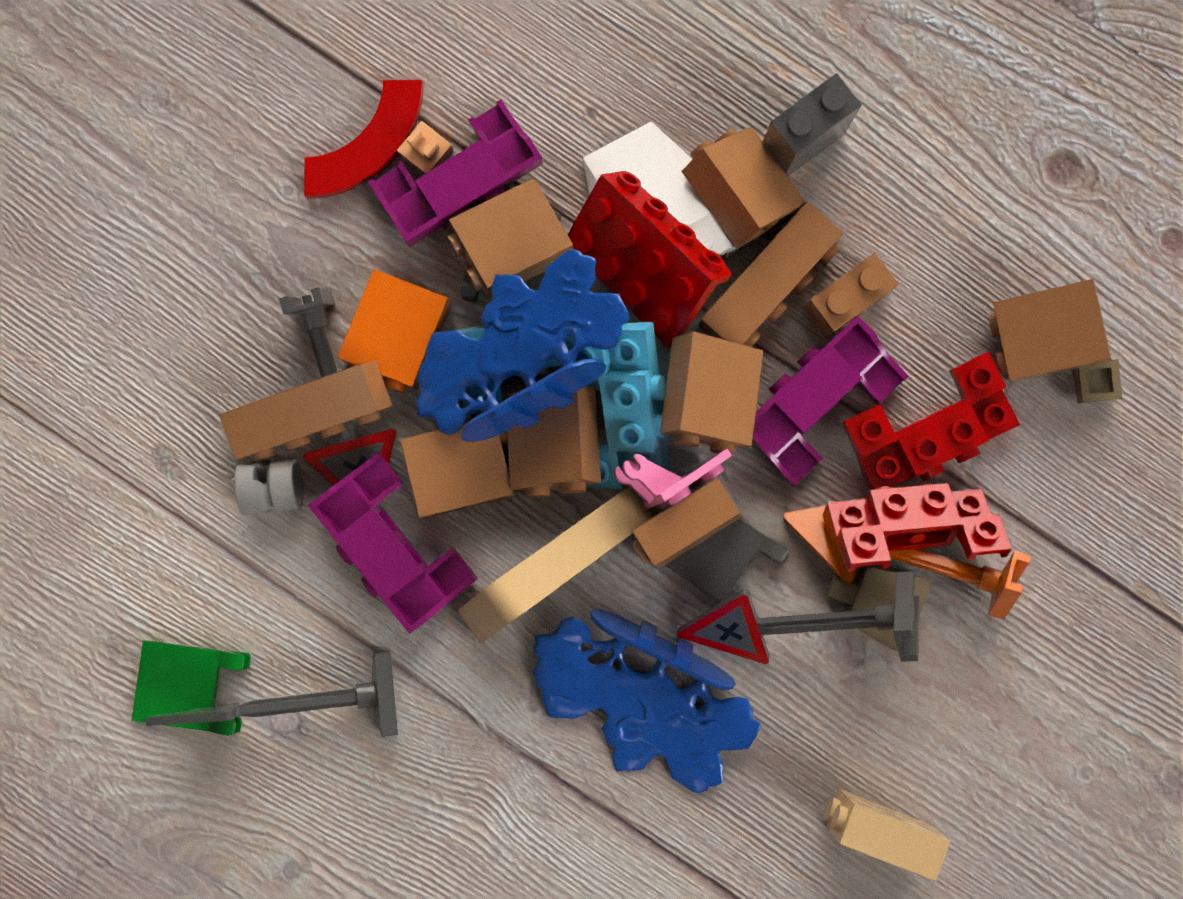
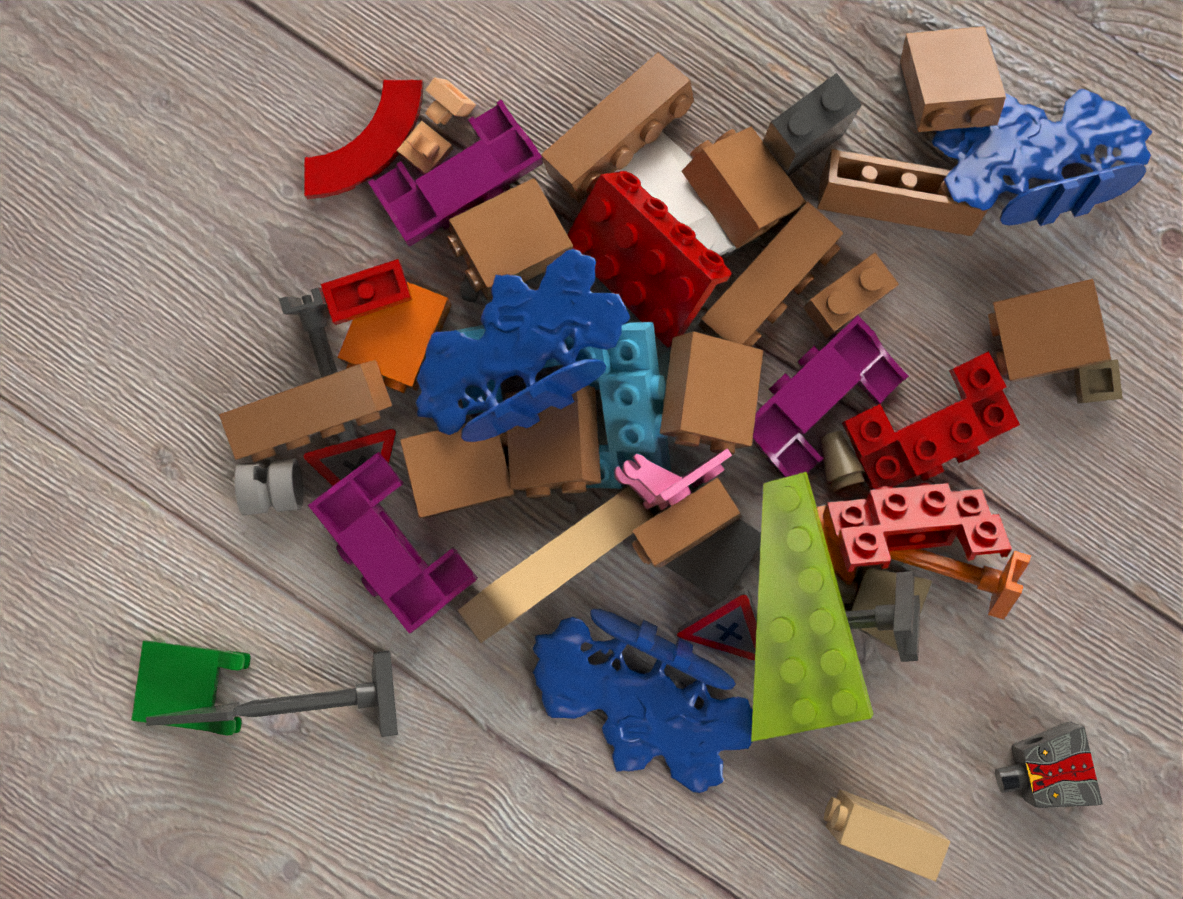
(366, 292): none -> red plate
(448, 101): none -> light nougat tile
(619, 126): none -> medium nougat brick
(804, 645): none -> lime wing
(840, 463): none -> dark tan cone
(893, 193): none -> medium nougat brick
(952, 79): none -> brick
(1033, 147): none -> blue plant
(1053, 769): none -> torso

